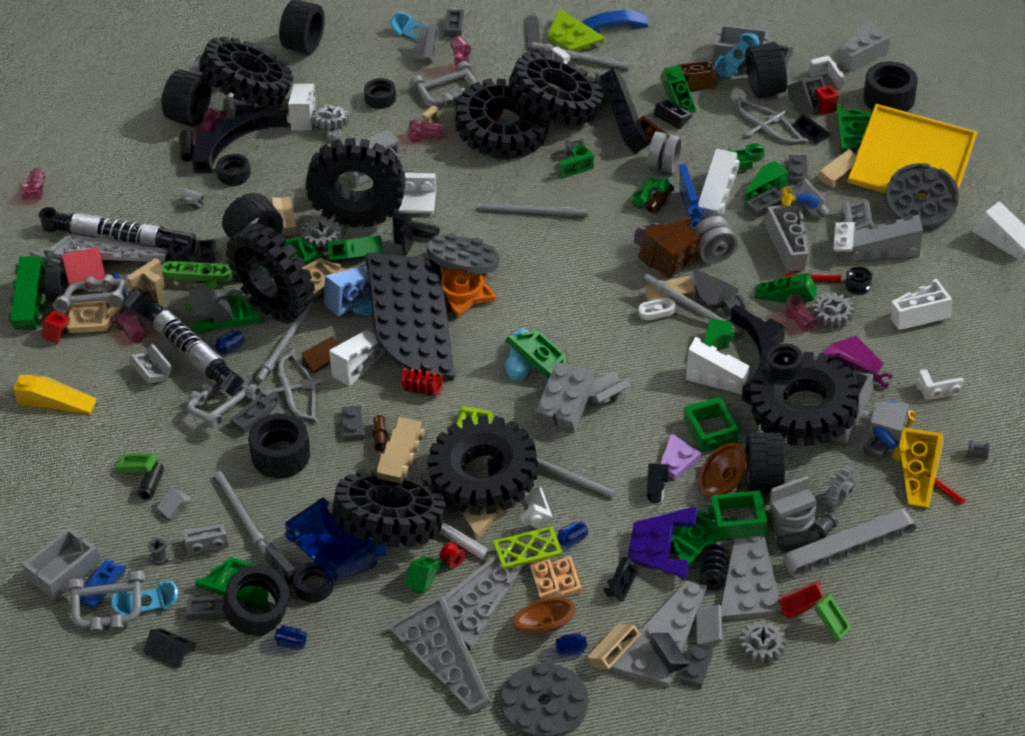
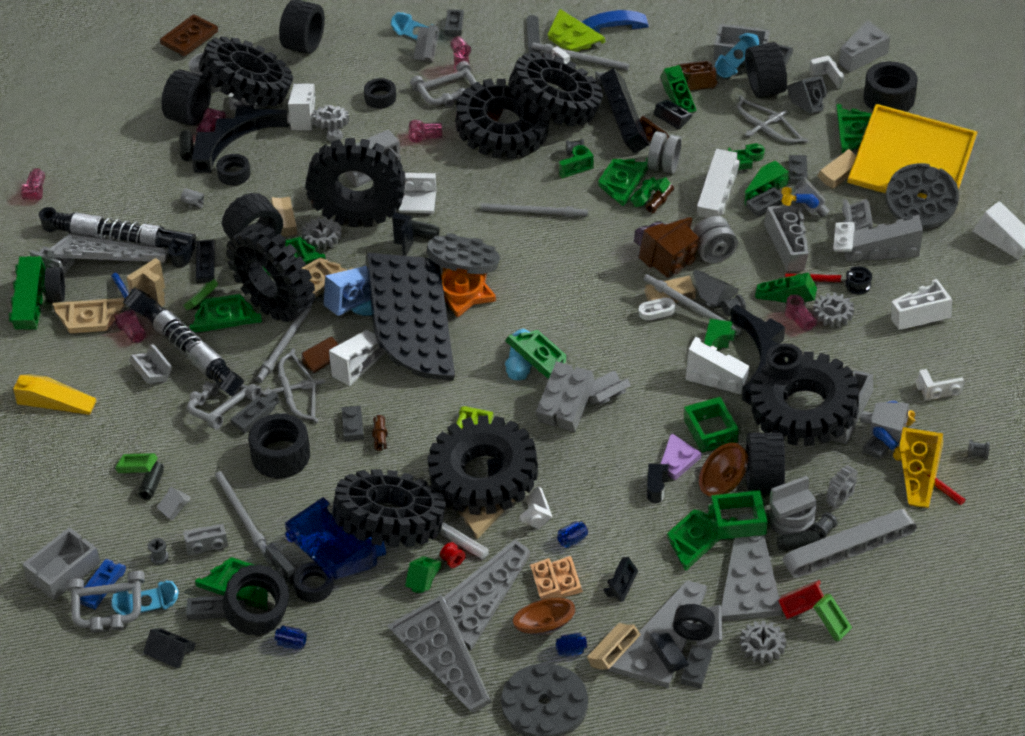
(54, 325): red panel -> none
(83, 264): coral tile -> none
(114, 298): light grey bar -> none
(171, 268): bright green beam -> none
(189, 35): none -> reddish brown plate
(210, 304): dark grey slope -> none
(229, 341): clear blue brick -> none
(354, 248): green slope -> none
(400, 450): tan brick -> none
(421, 382): red piece -> none
(431, 115): tan tile -> none
(521, 560): lime window -> none
(576, 478): light grey bar -> none
(622, 178): none -> green wing
(653, 538): dark purple wing -> none
(689, 196): blue tile -> none
(697, 613): none -> black tyre
(713, 566): black piece -> none
(810, 129): black slope -> none
(828, 99): red panel -> none
(858, 357): magenta panel -> none

